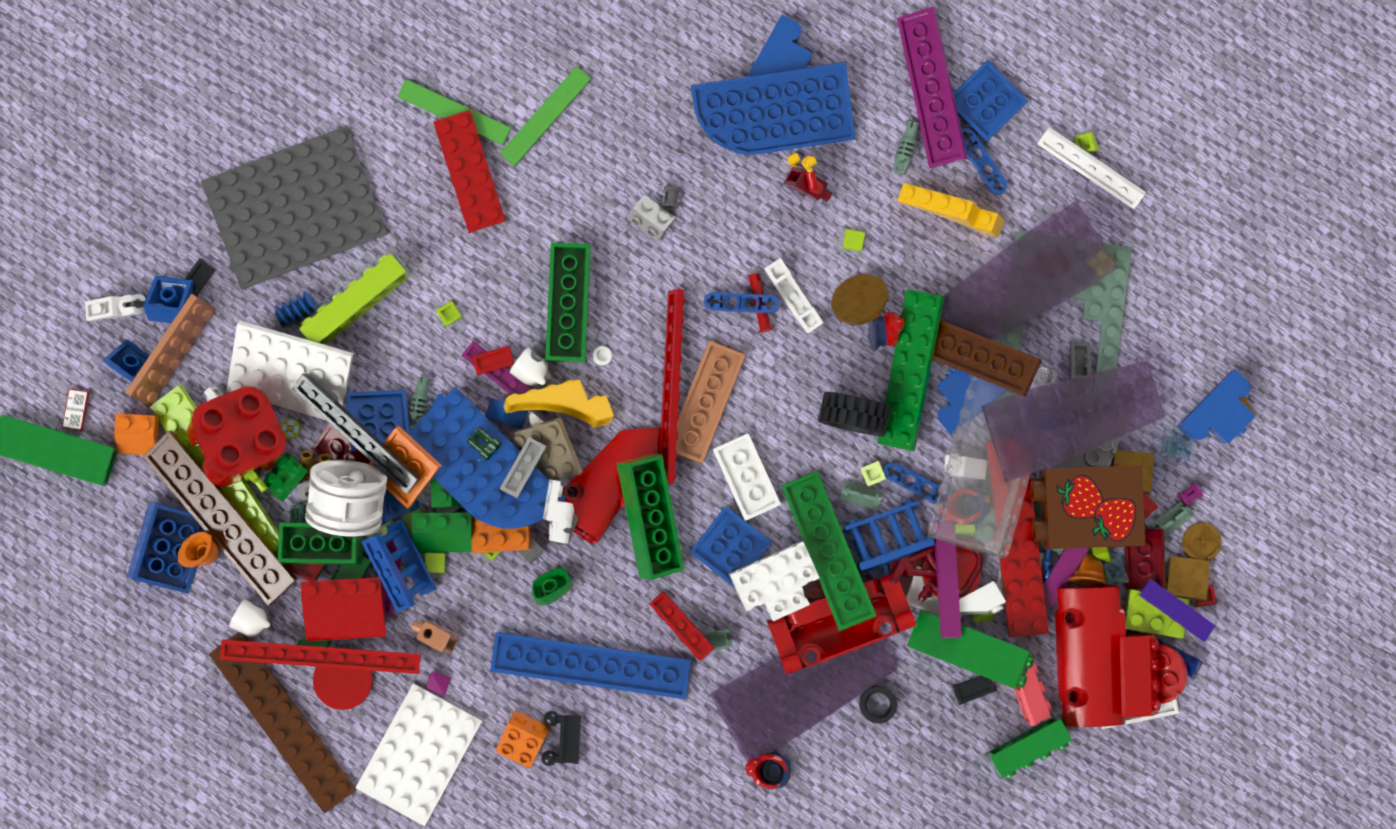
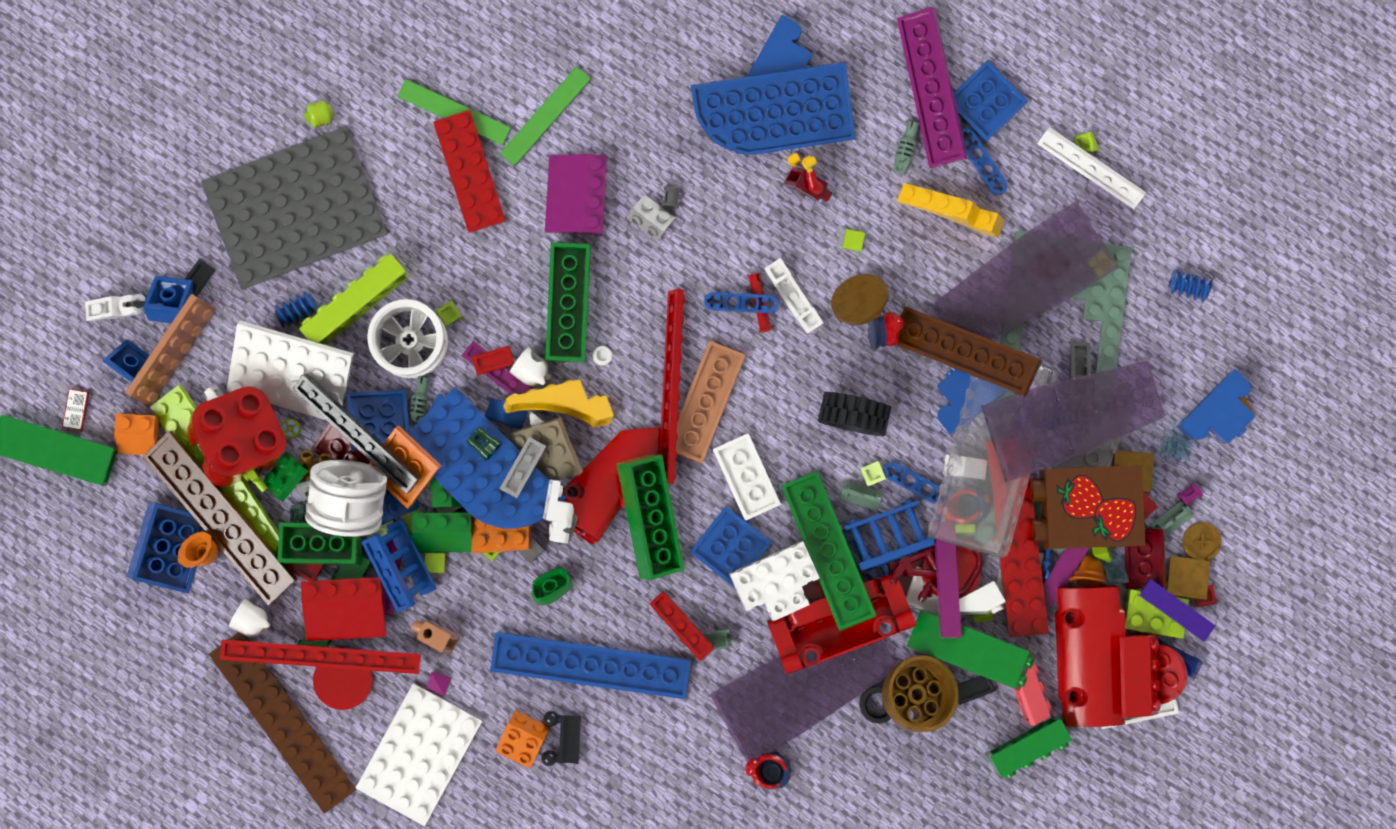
(318, 114): none -> lime head
(385, 321): none -> white wheel
(576, 194): none -> magenta slope
(911, 368): green plate -> none
(942, 700): none -> pearl gold wheel
(1190, 285): none -> blue piece

